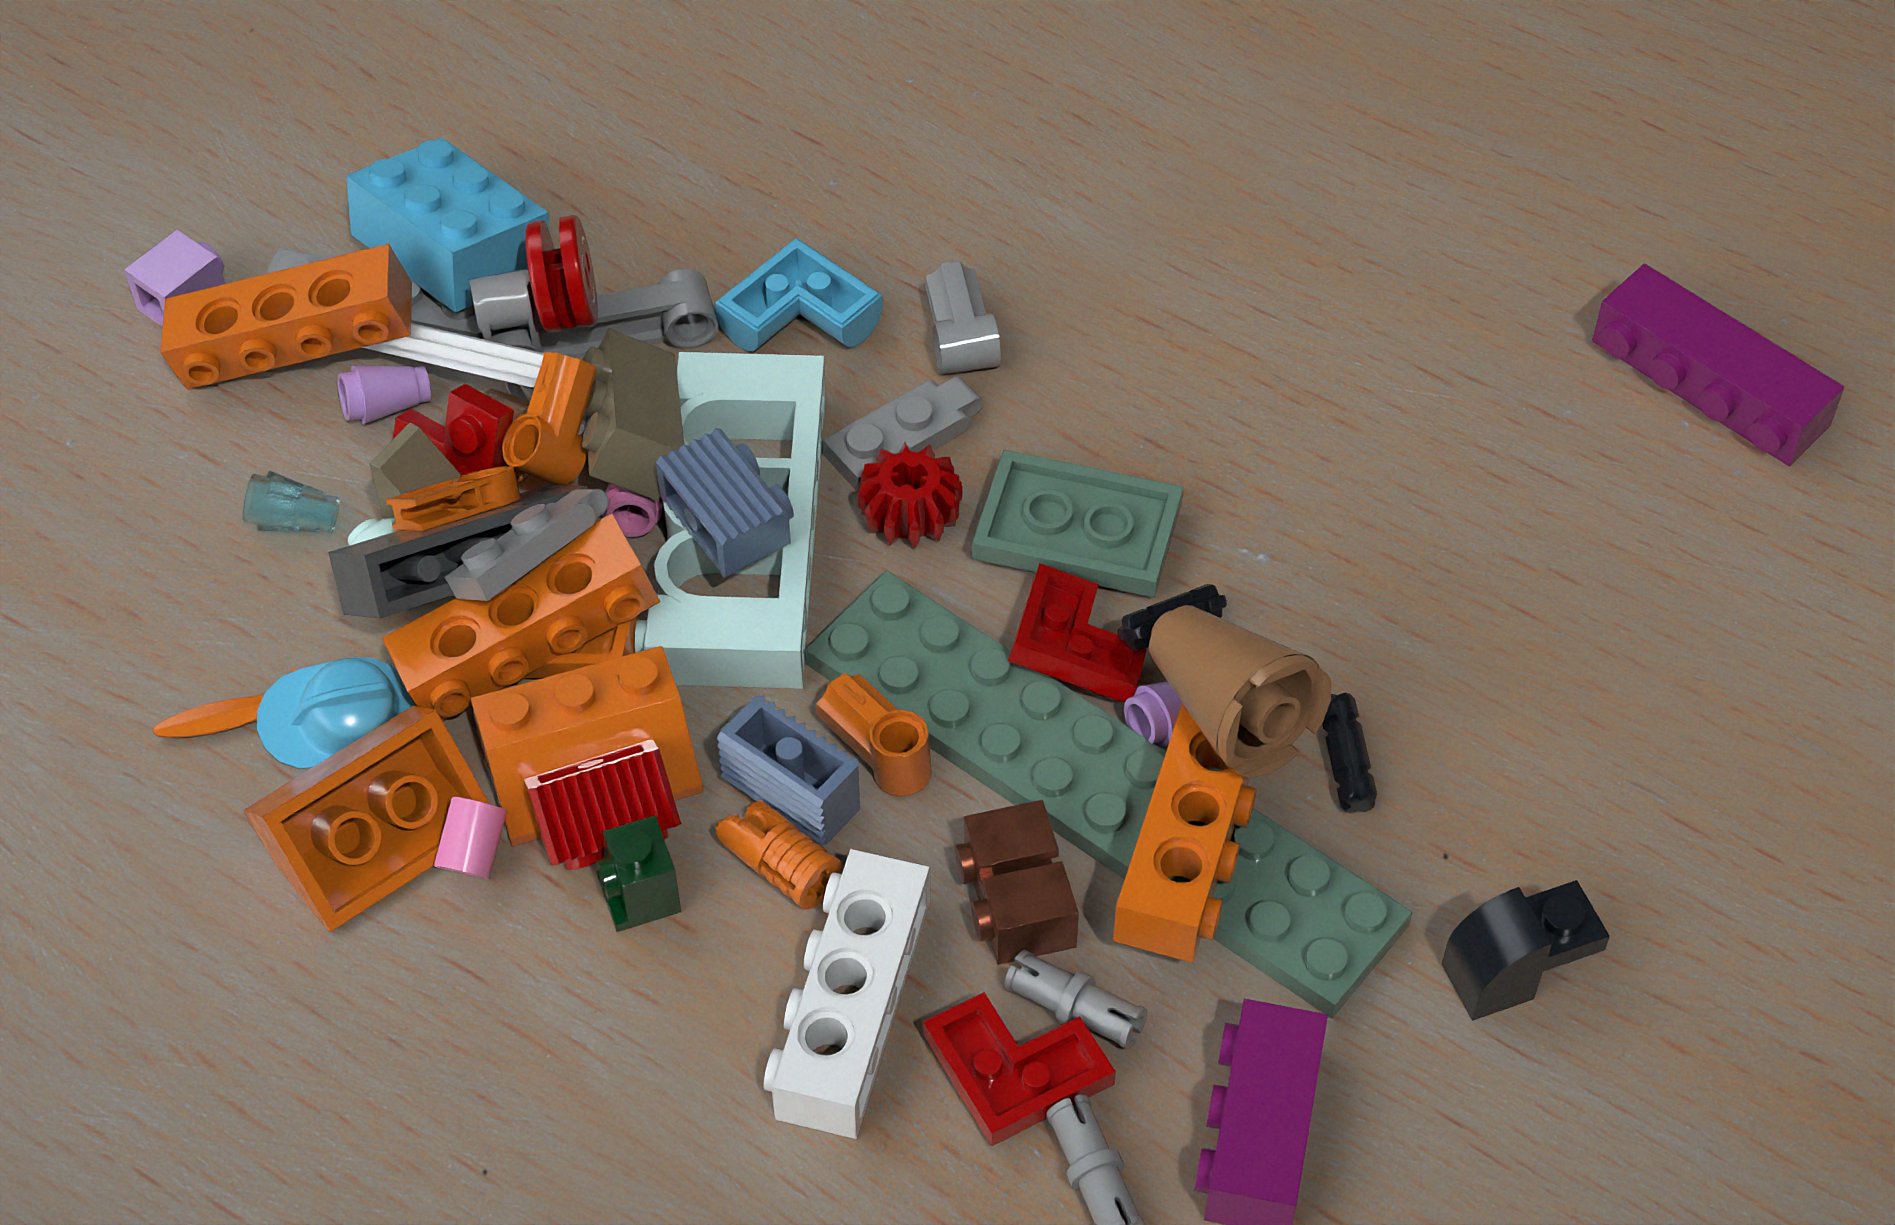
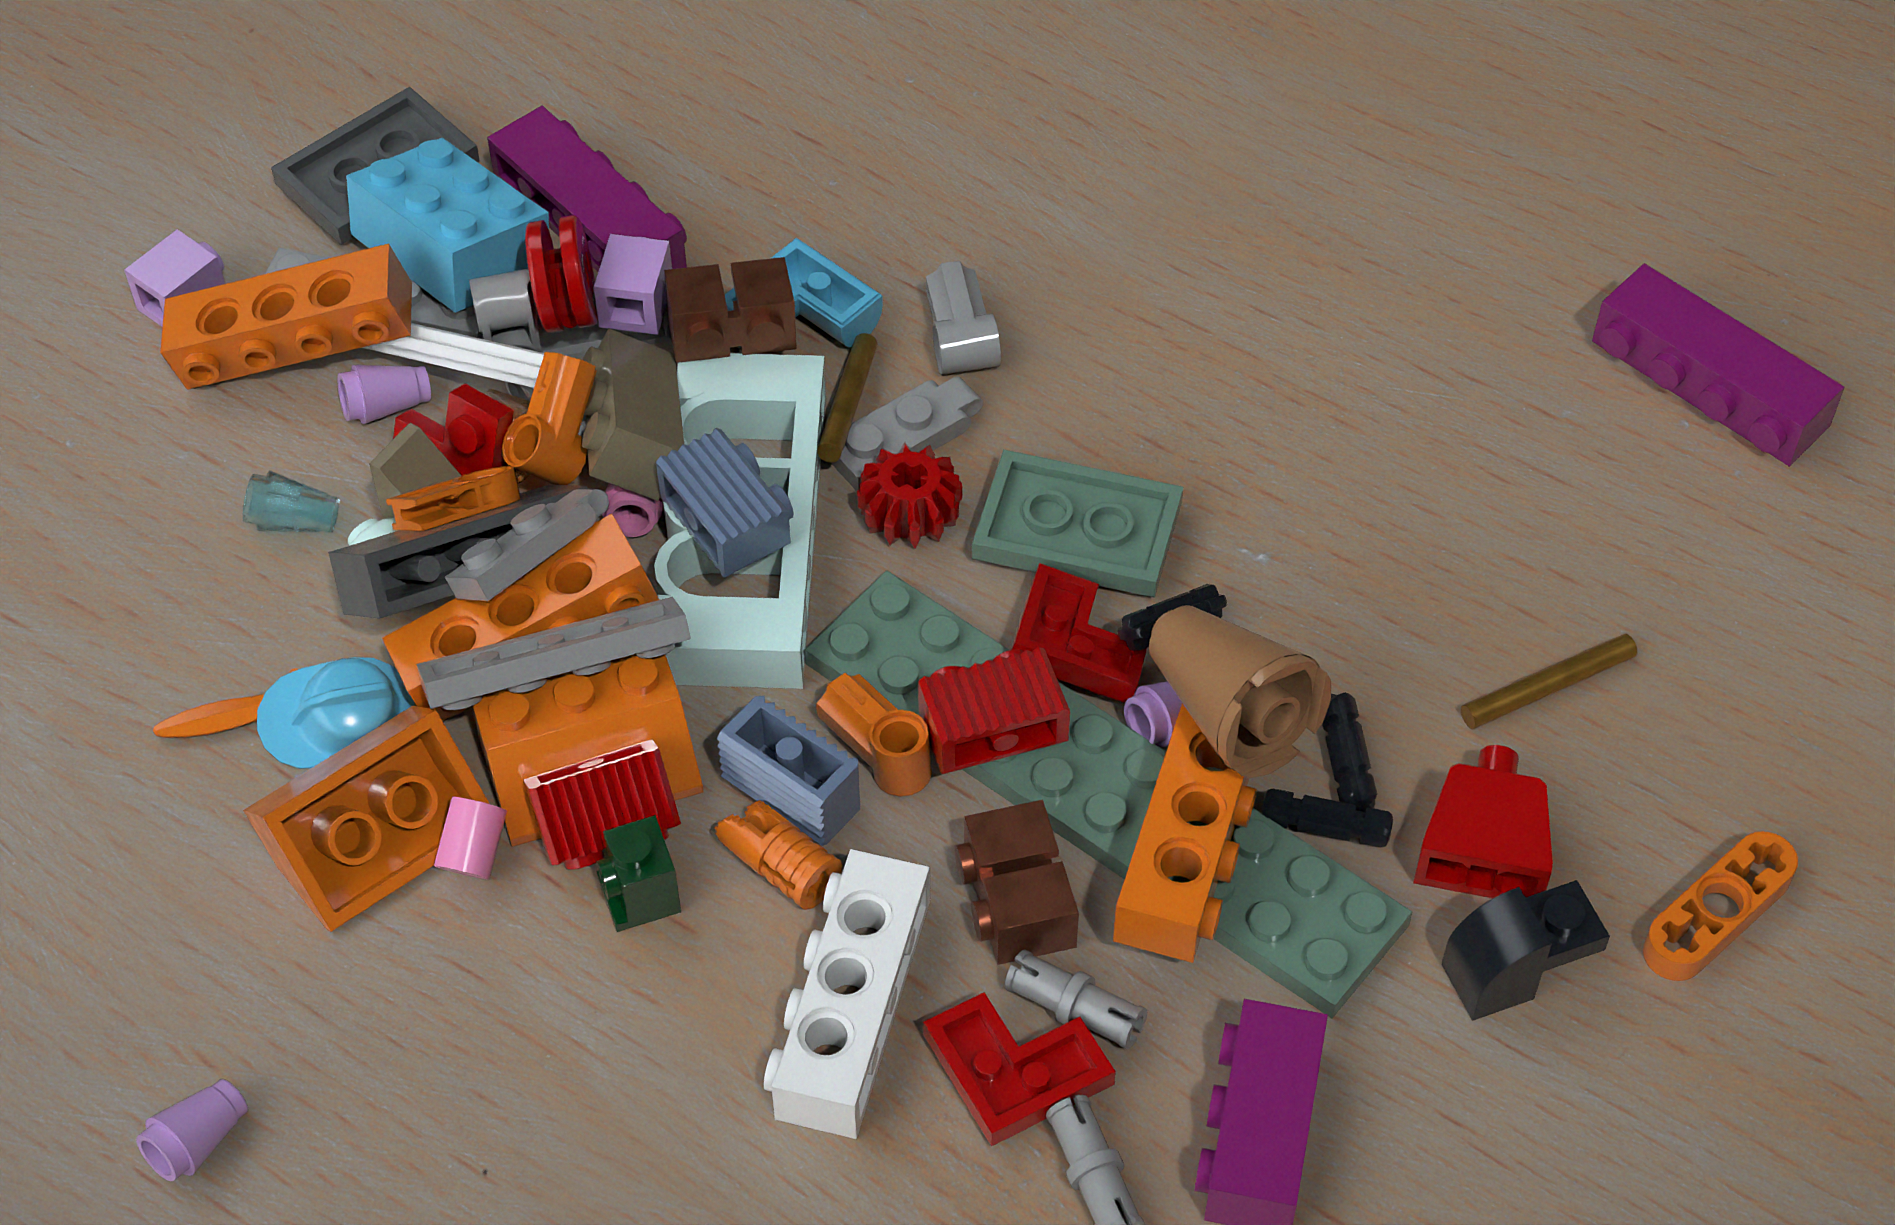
(189, 1131): none -> lavender cone
(318, 172): none -> dark grey plate
(569, 178): none -> magenta brick
(577, 647): none -> light grey plate
(632, 284): none -> lavender brick
(759, 319): none -> copper piece
(847, 398): none -> pearl gold bar
(993, 709): none -> red brick
(1328, 817): none -> black axle
(1488, 830): none -> red torso
(1548, 681): none -> pearl gold bar
(1714, 932): none -> orange beam

